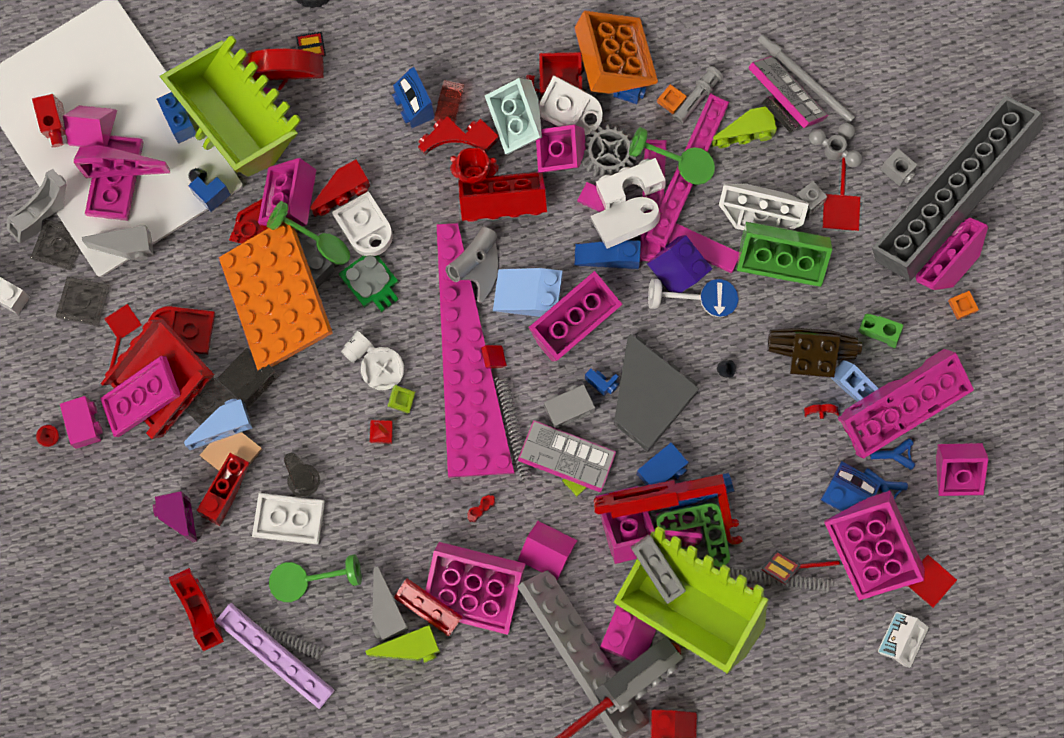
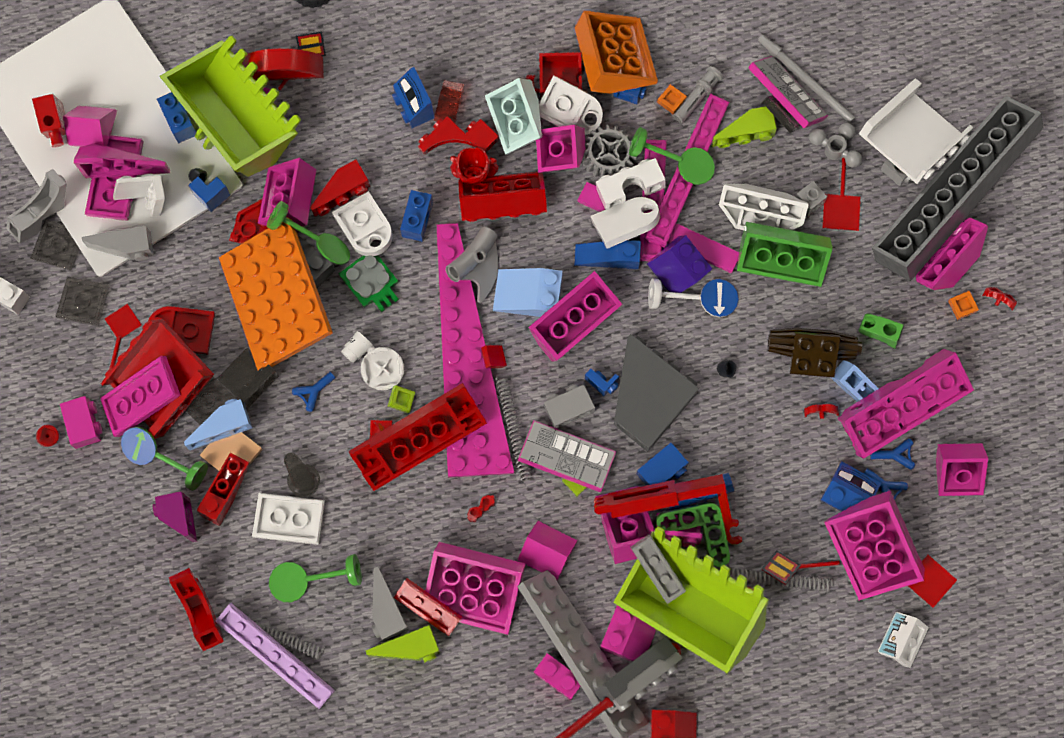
(139, 187): none -> white bracket
(141, 449): none -> piece
(313, 391): none -> blue piece
(416, 215): none -> blue brick
(418, 437): none -> red slope
(557, 676): none -> dark pink brick
(913, 134): none -> white panel
(1000, 296): none -> red piece

